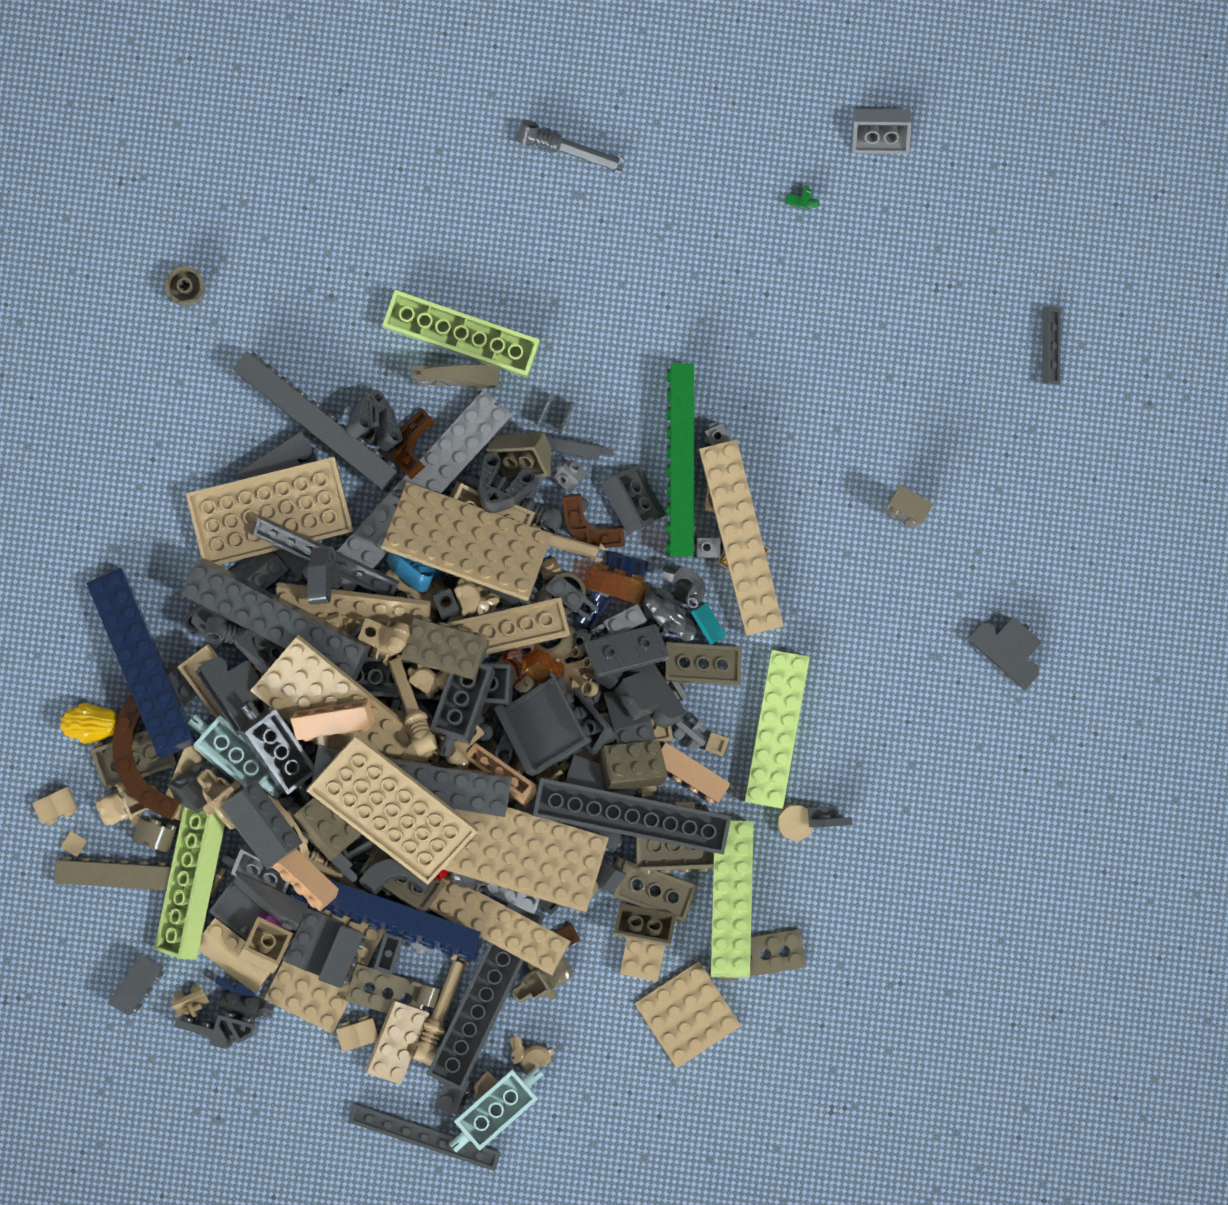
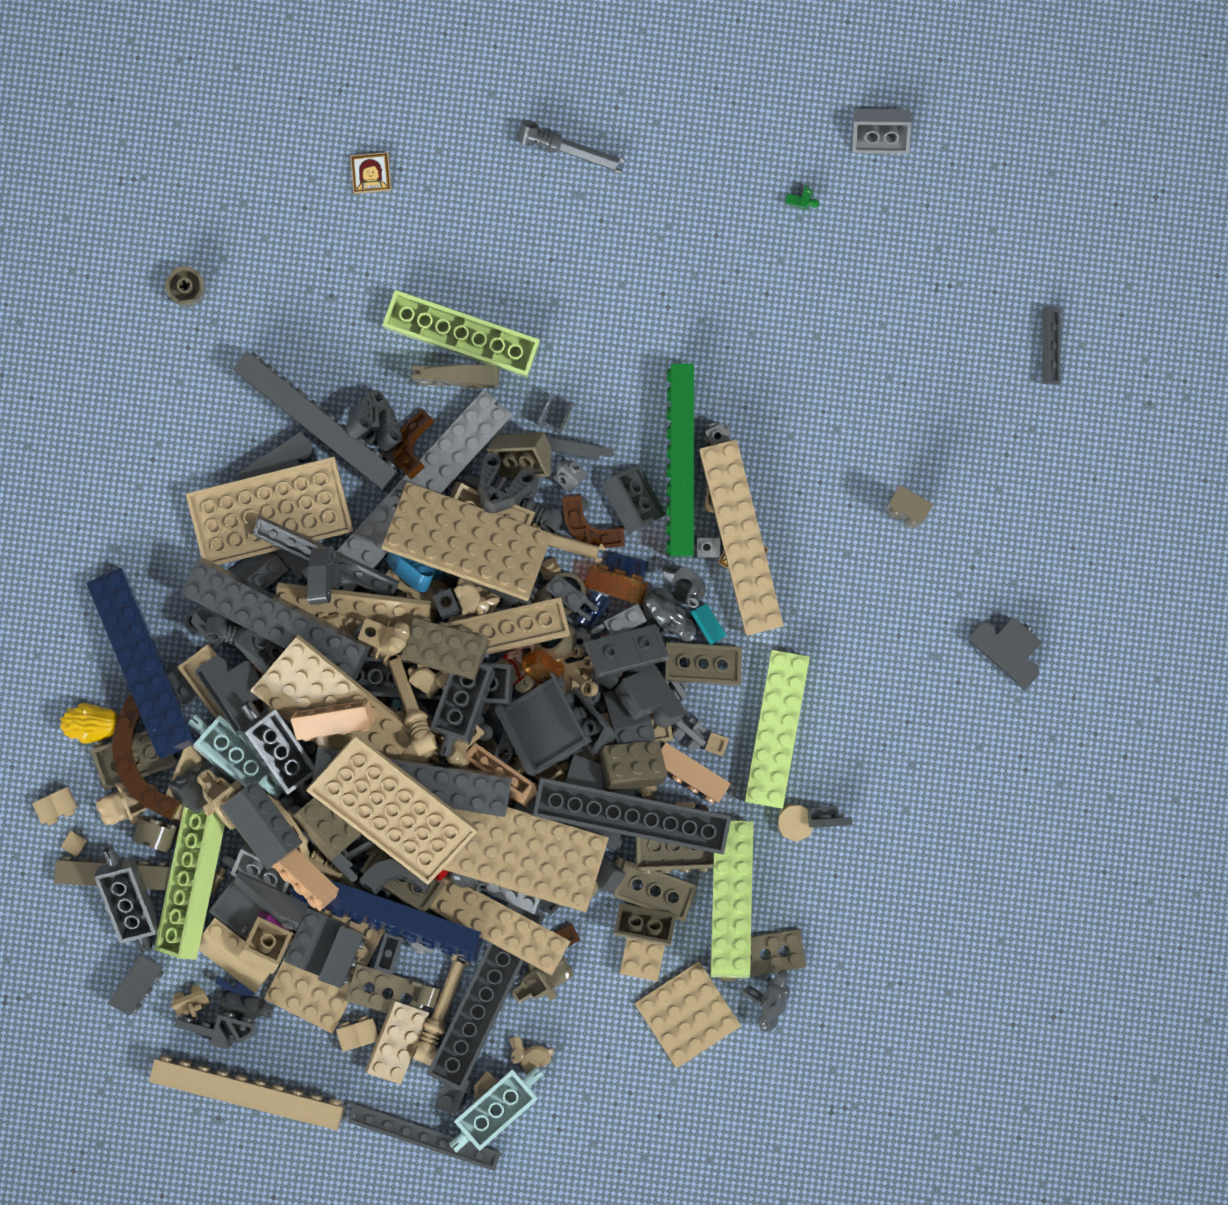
(126, 900): none -> dark grey brick
(247, 1093): none -> tan brick
(370, 173): none -> tile
(772, 1001): none -> dark grey piece

